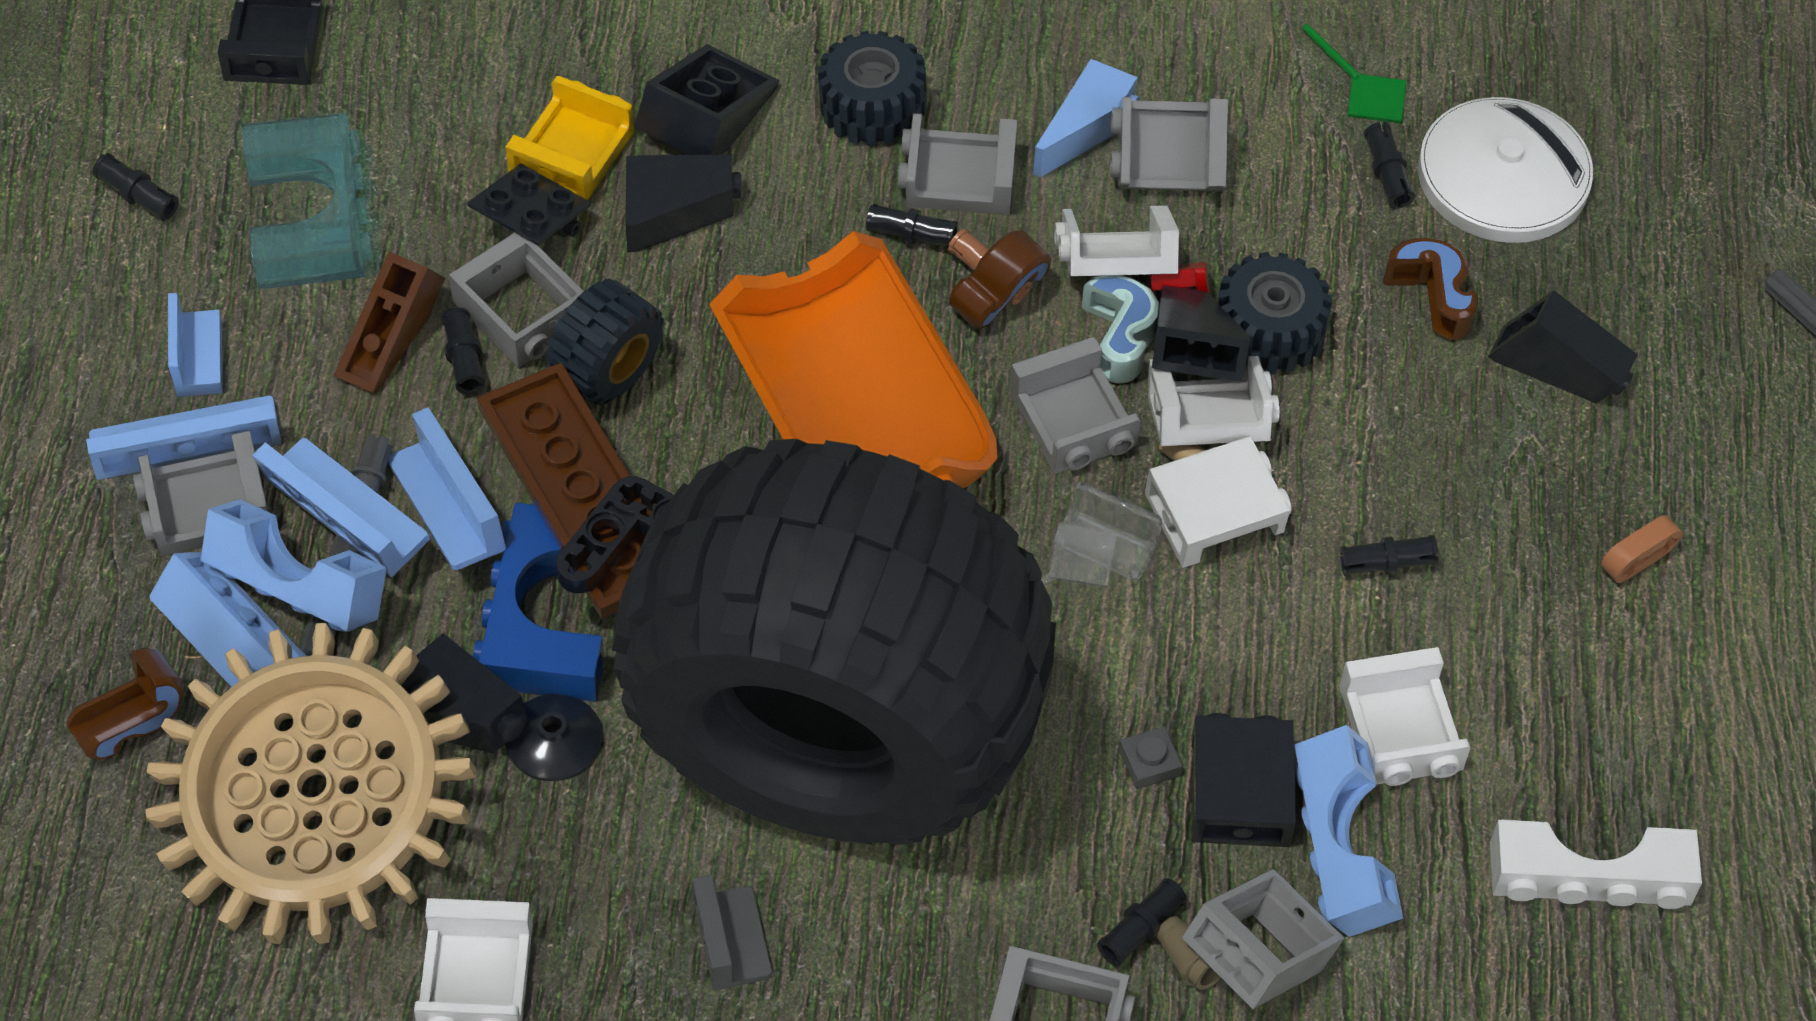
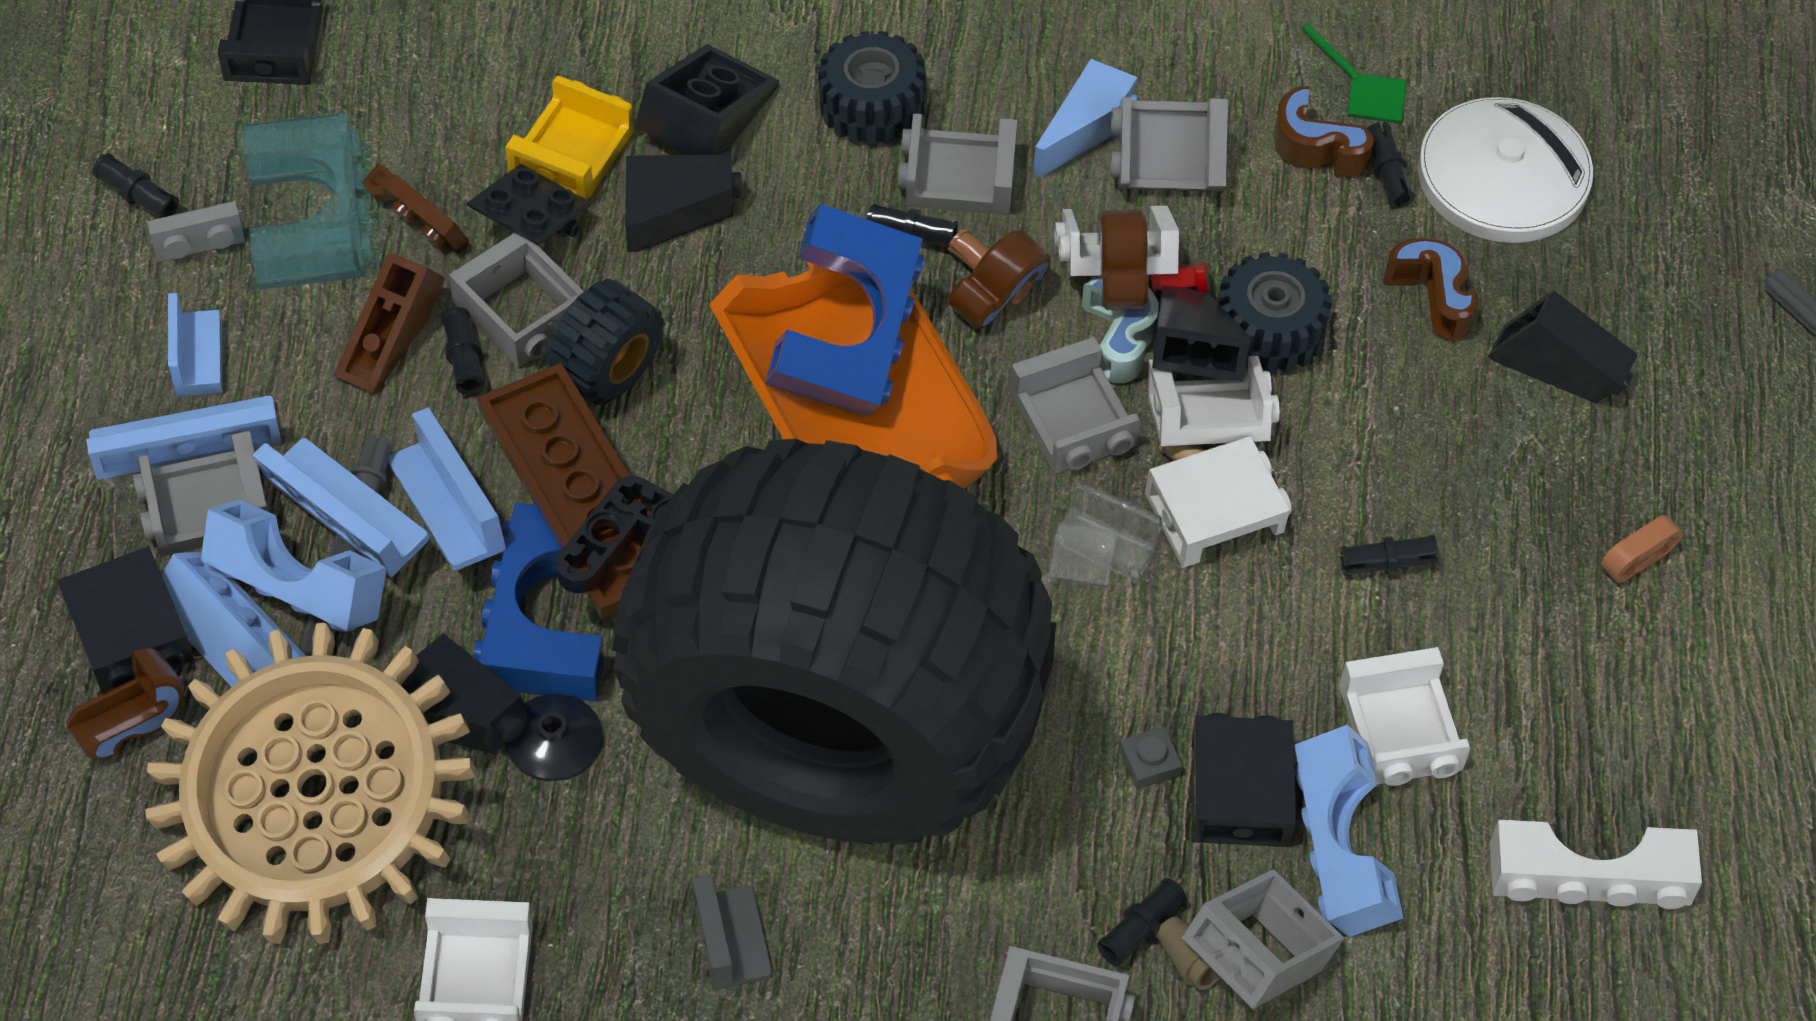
(121, 610): none -> black panel
(196, 231): none -> light grey plate
(412, 206): none -> reddish brown hinge
(884, 266): none -> blue arch
(1123, 259): none -> reddish brown animal
(1319, 142): none -> reddish brown animal

